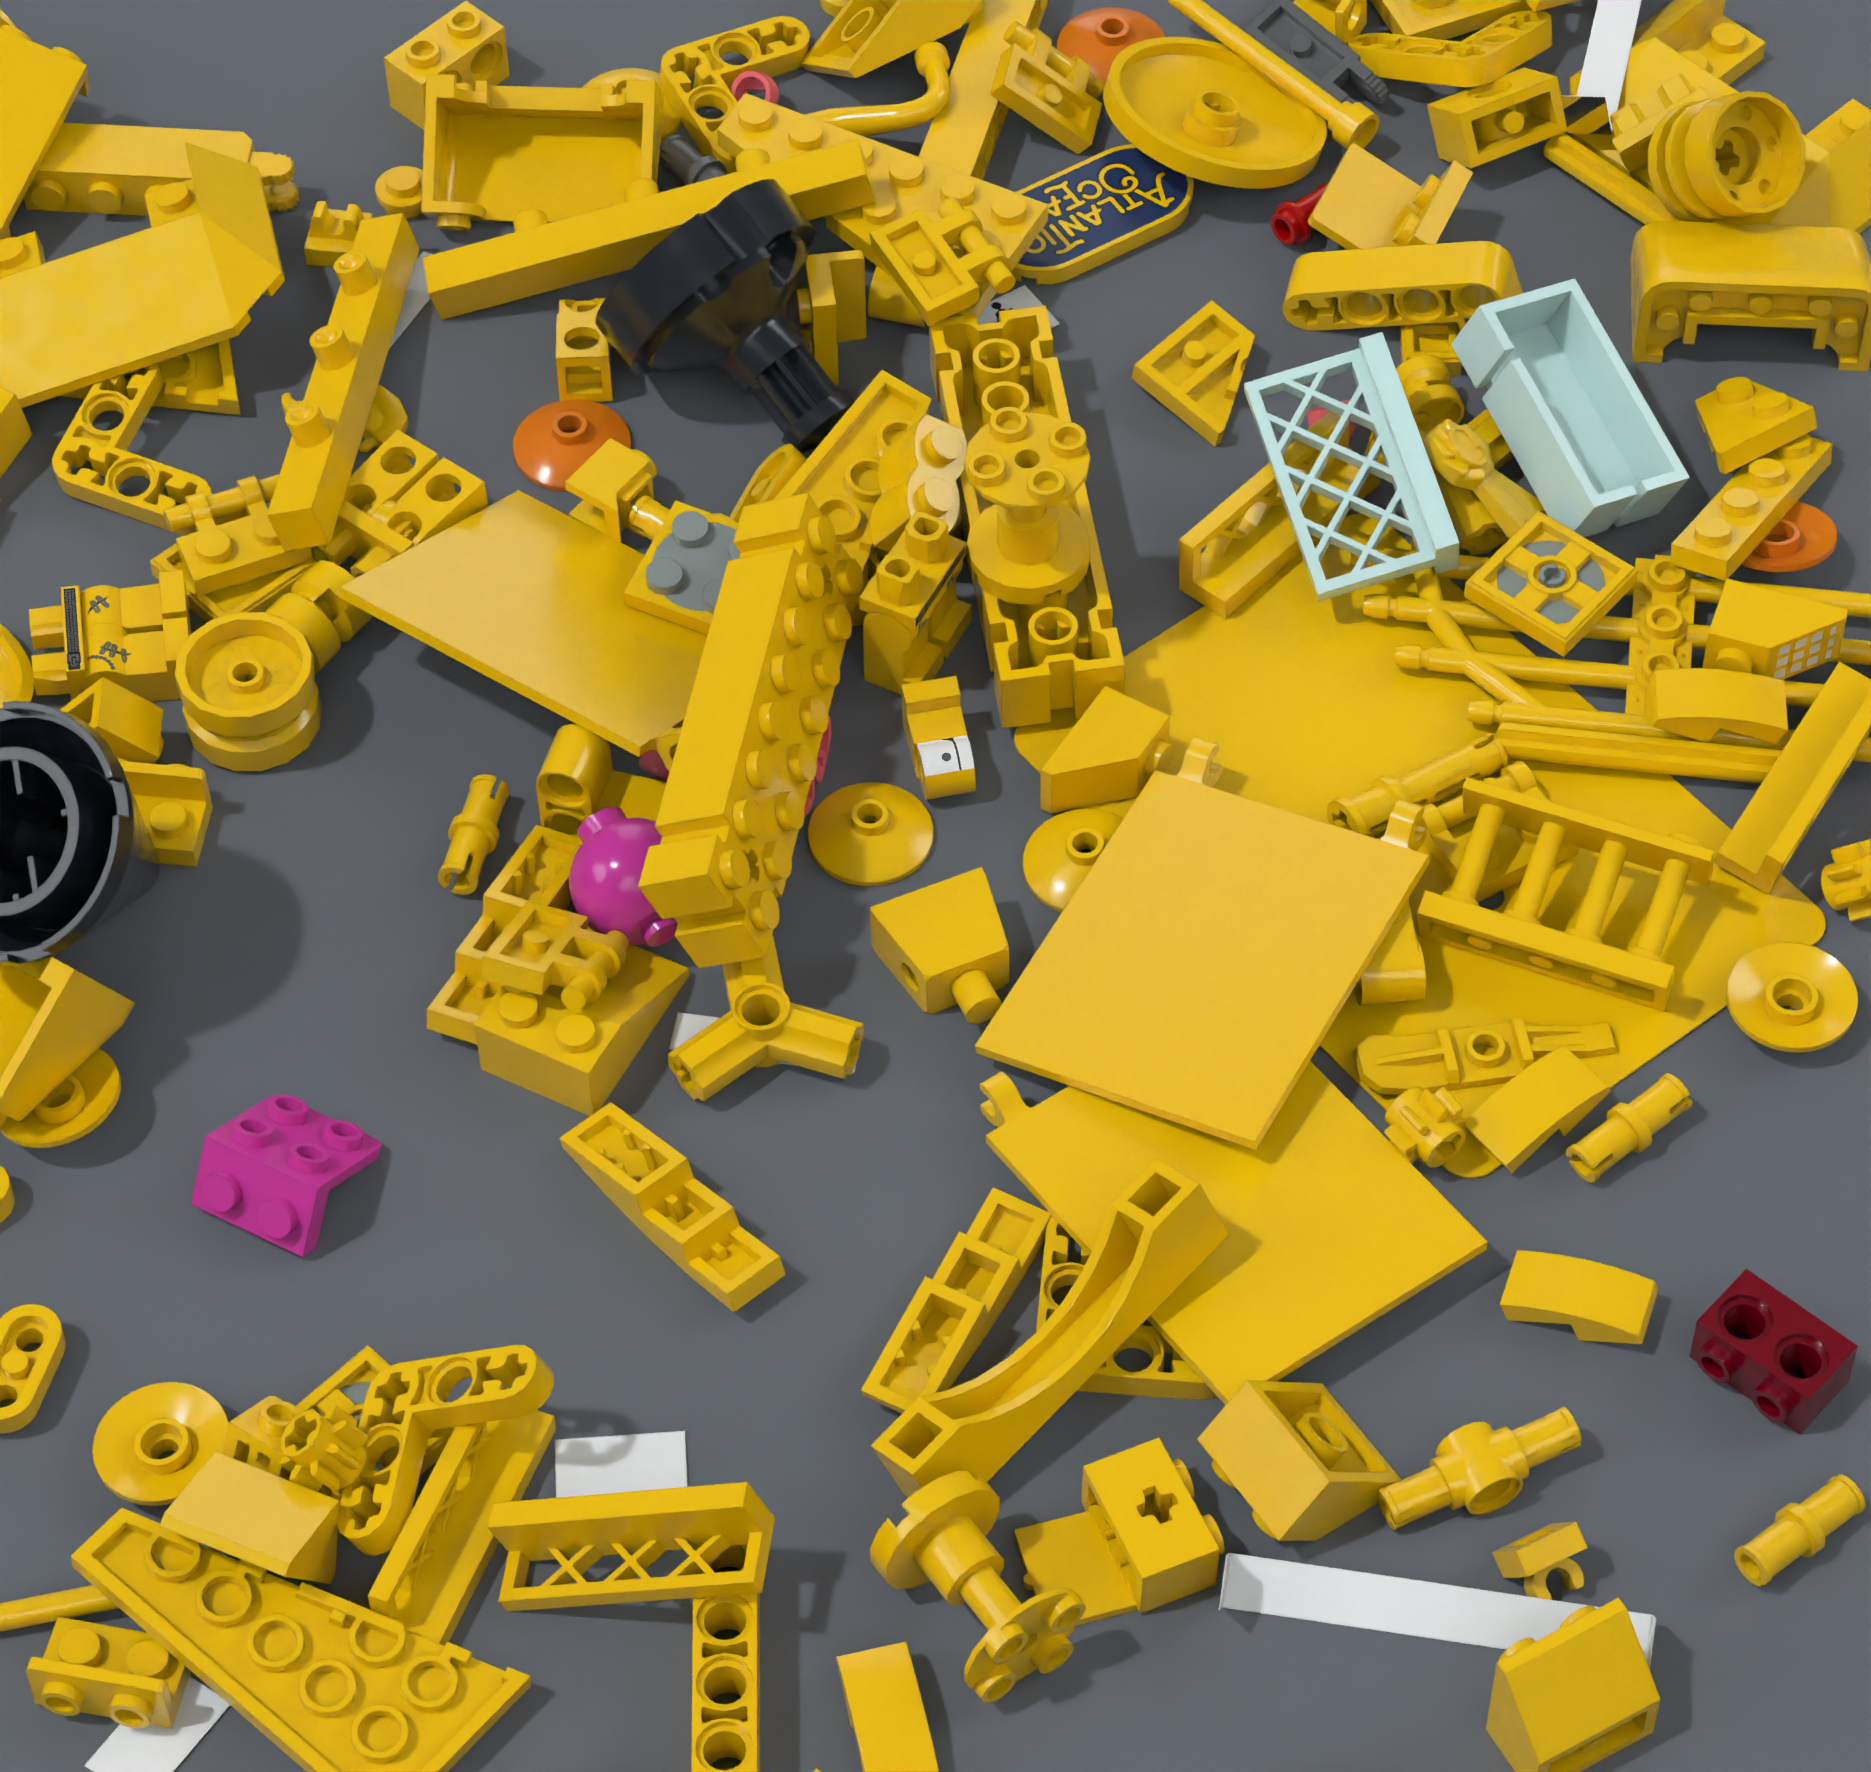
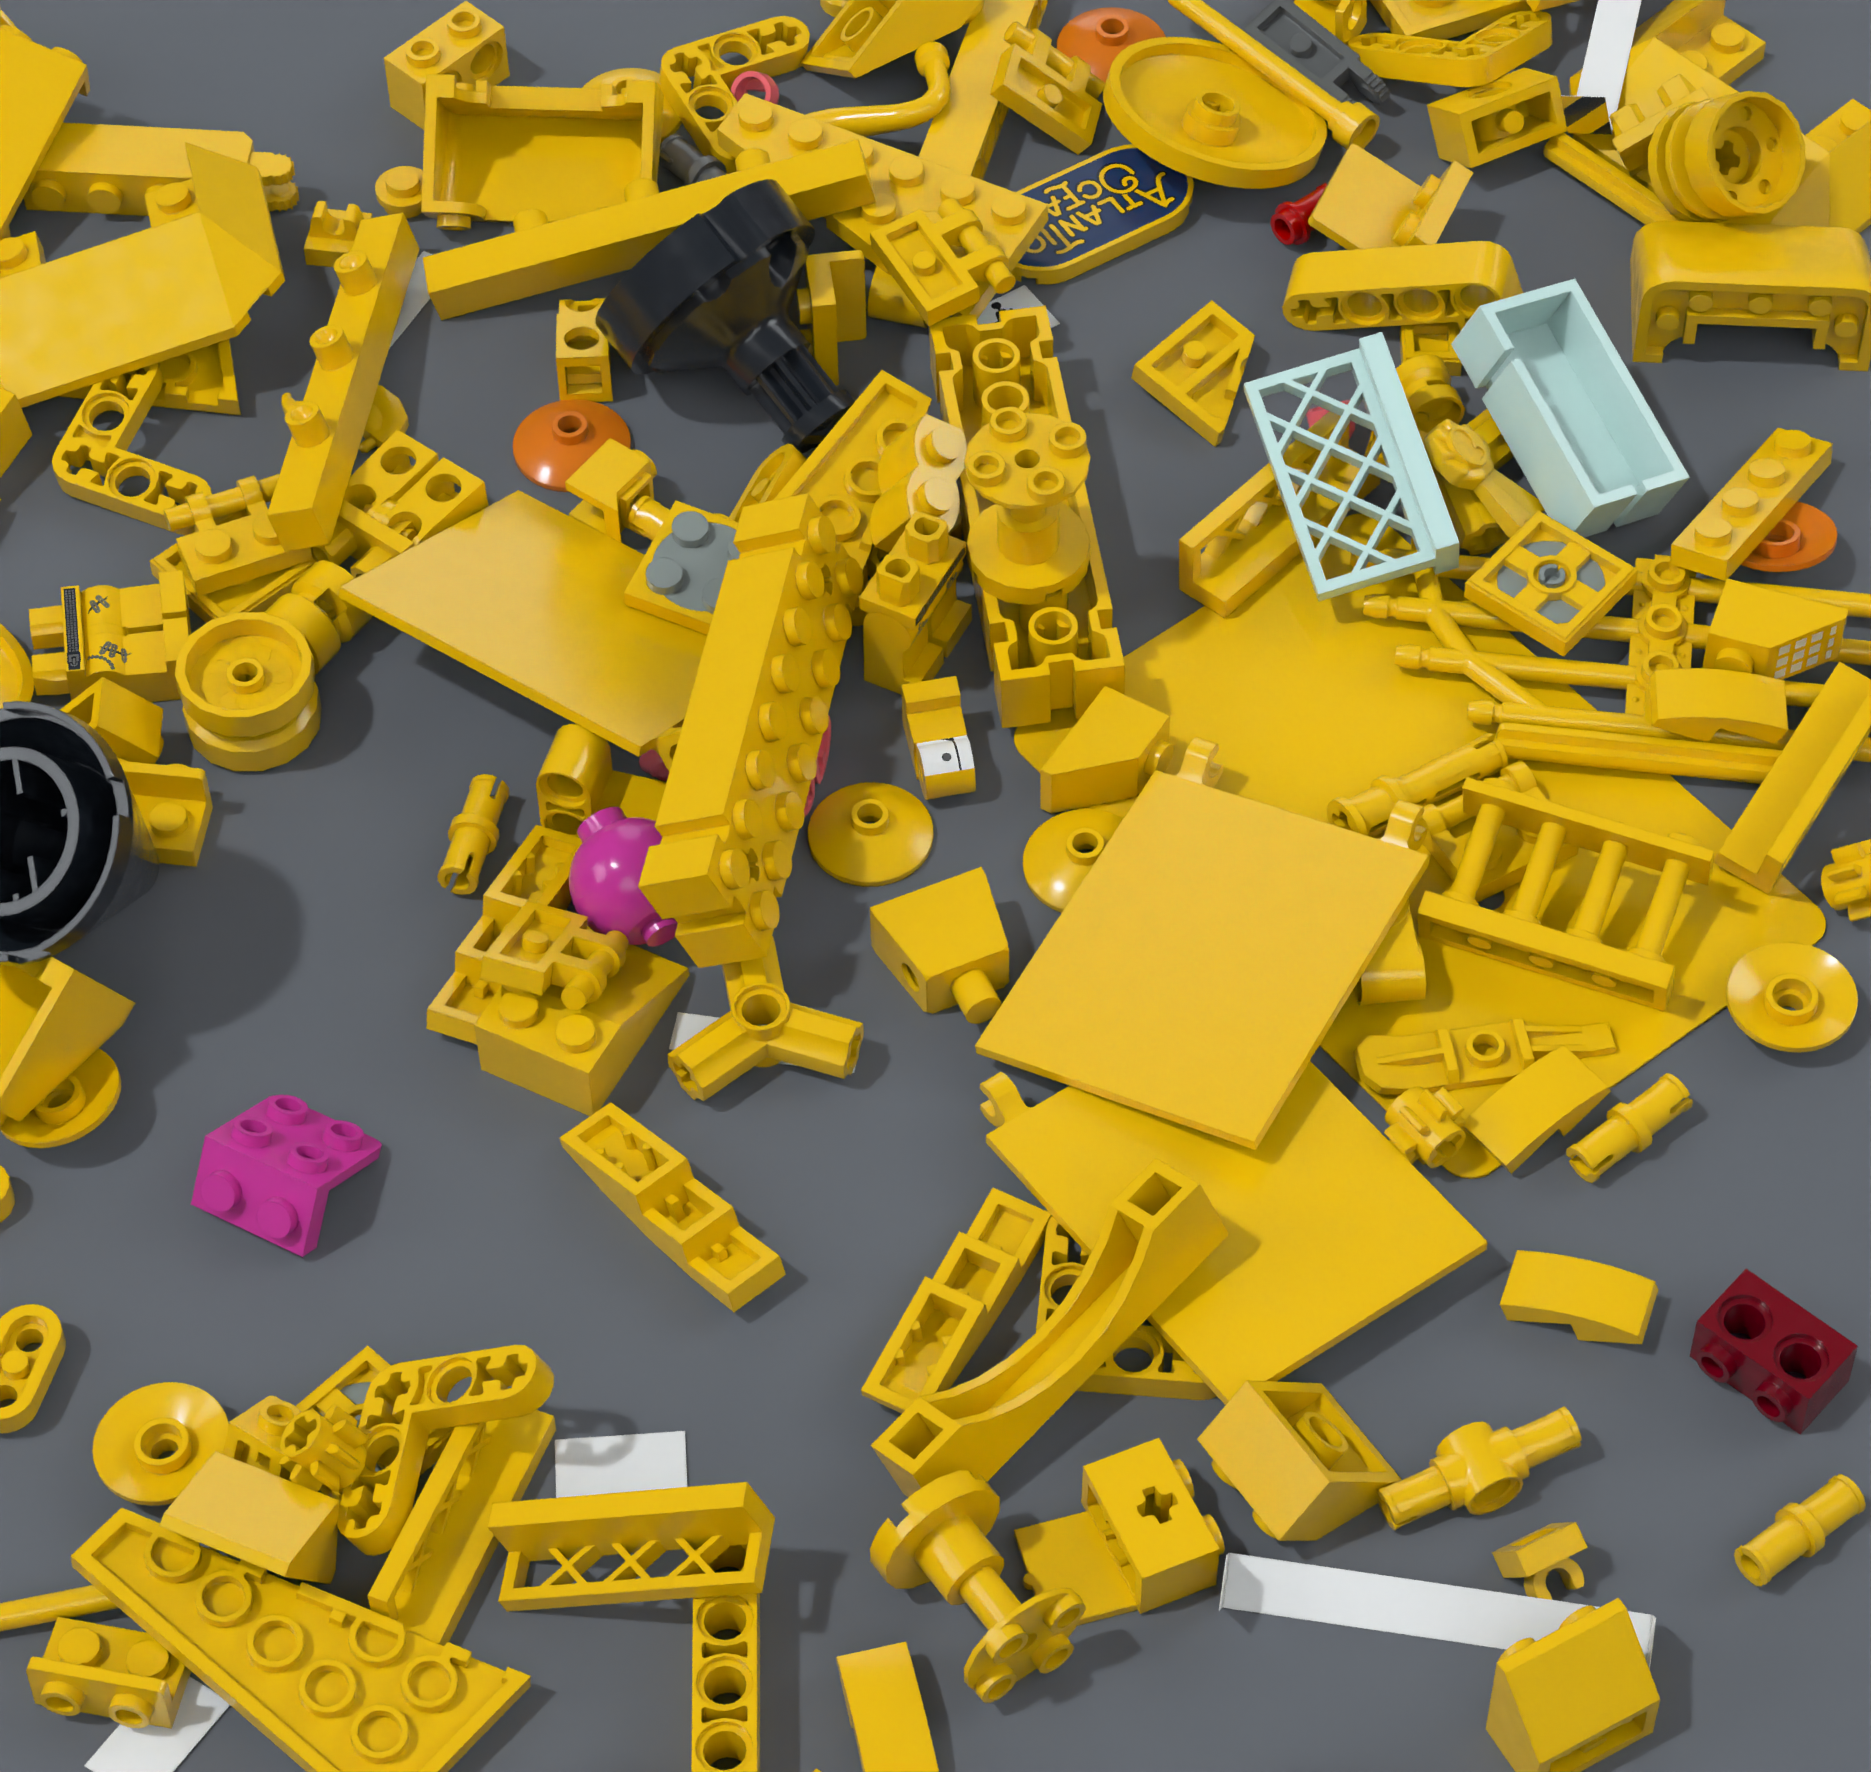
(1750, 421): yellow wing -> none

